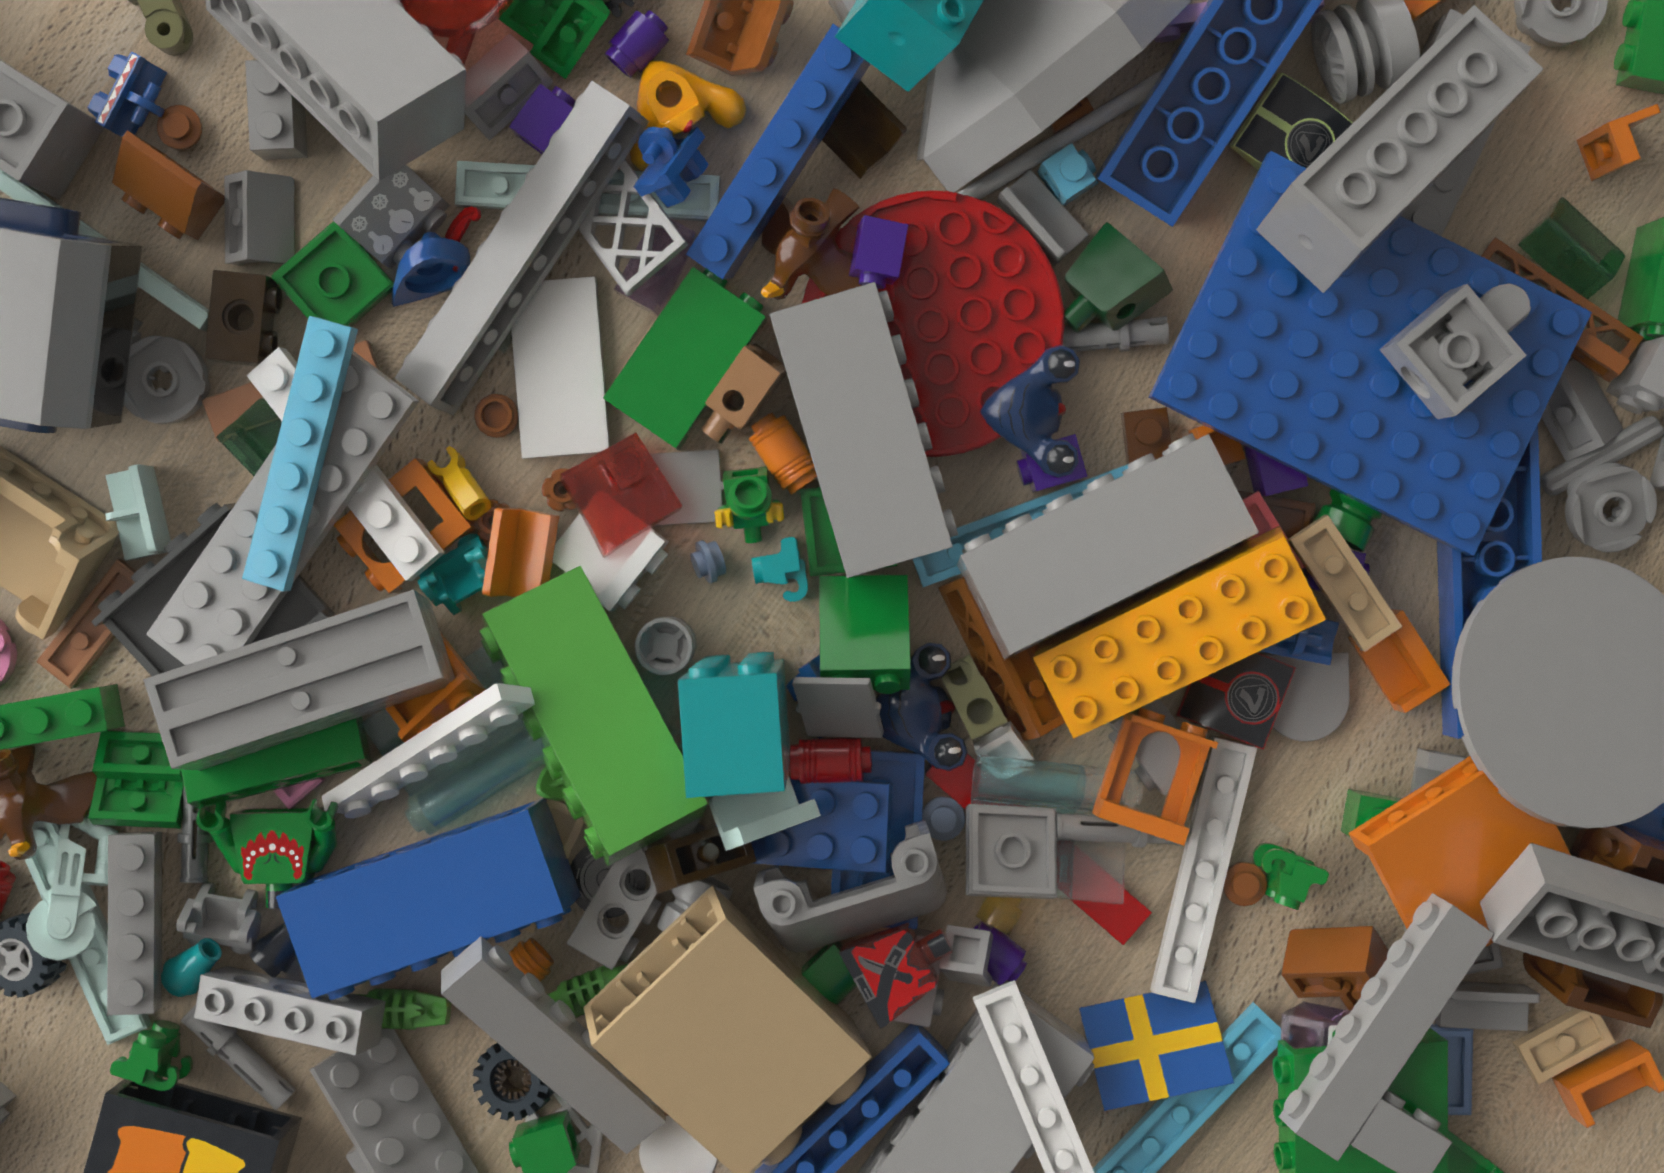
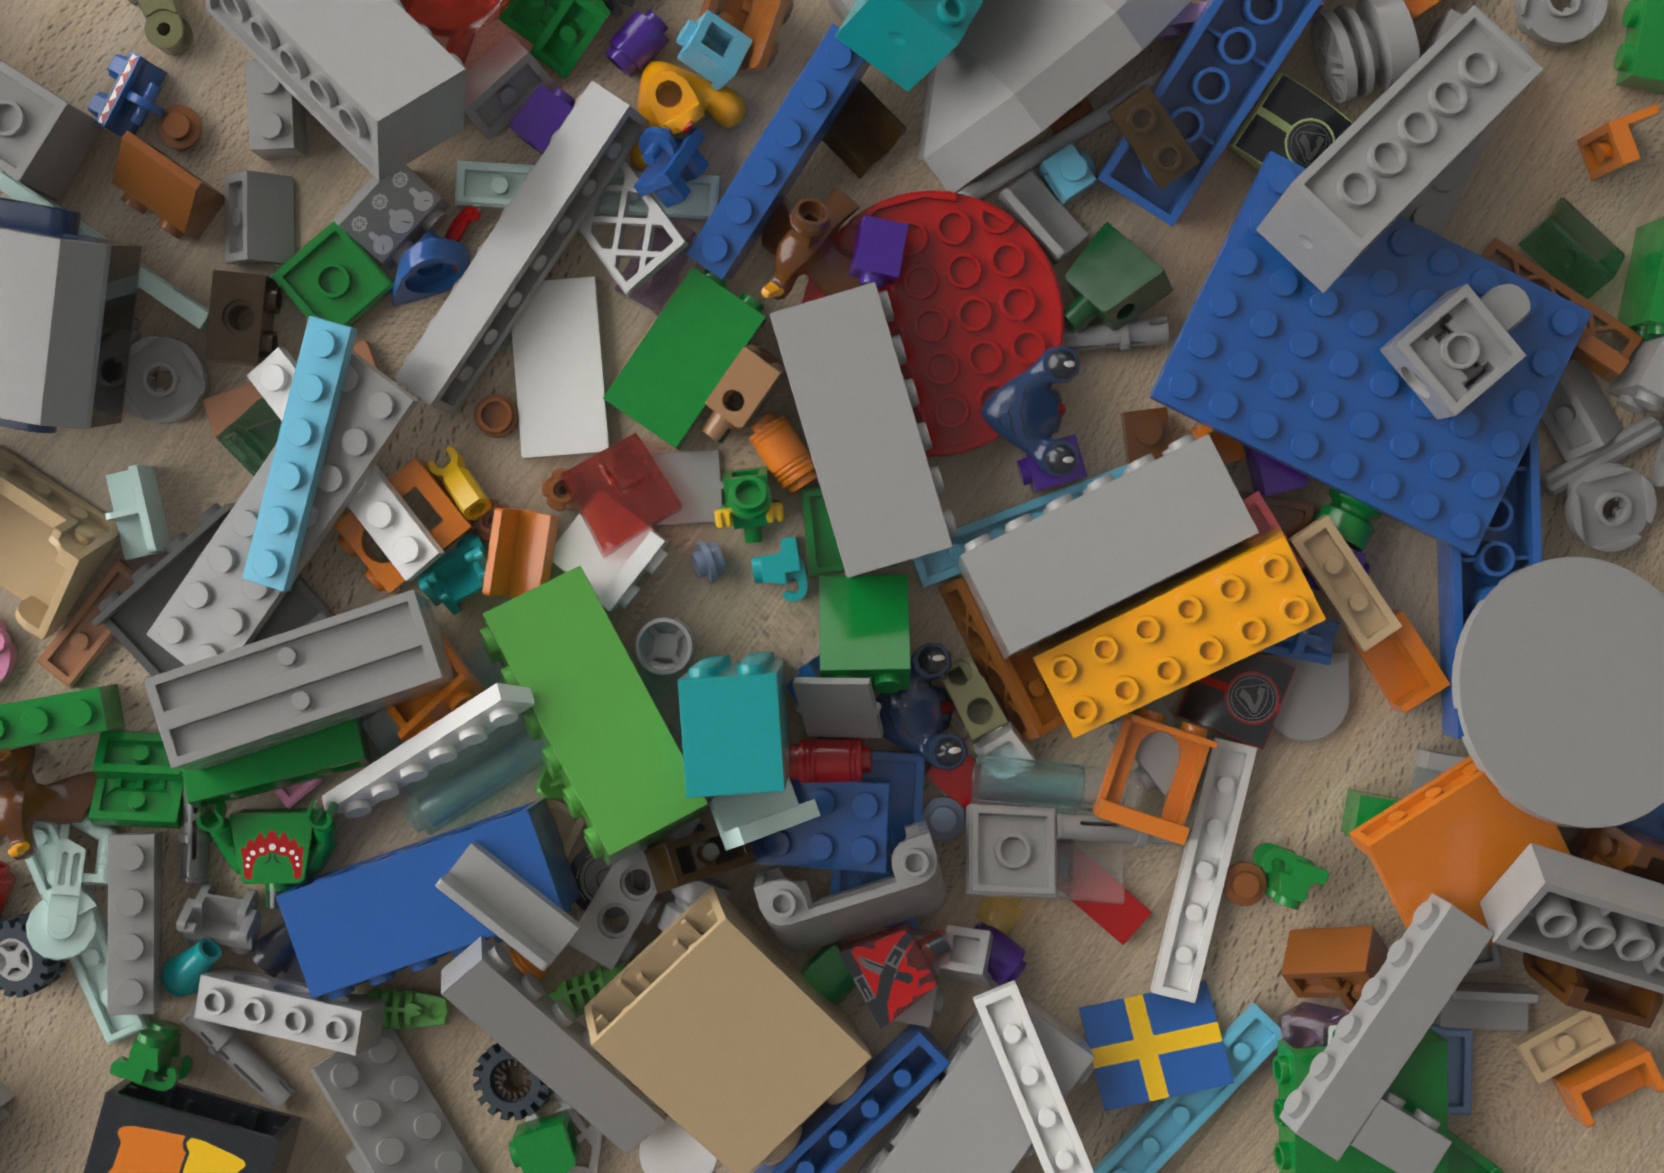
(509, 906): none -> light grey panel
(712, 48): none -> medium azure brick
(1153, 136): none -> dark brown brick

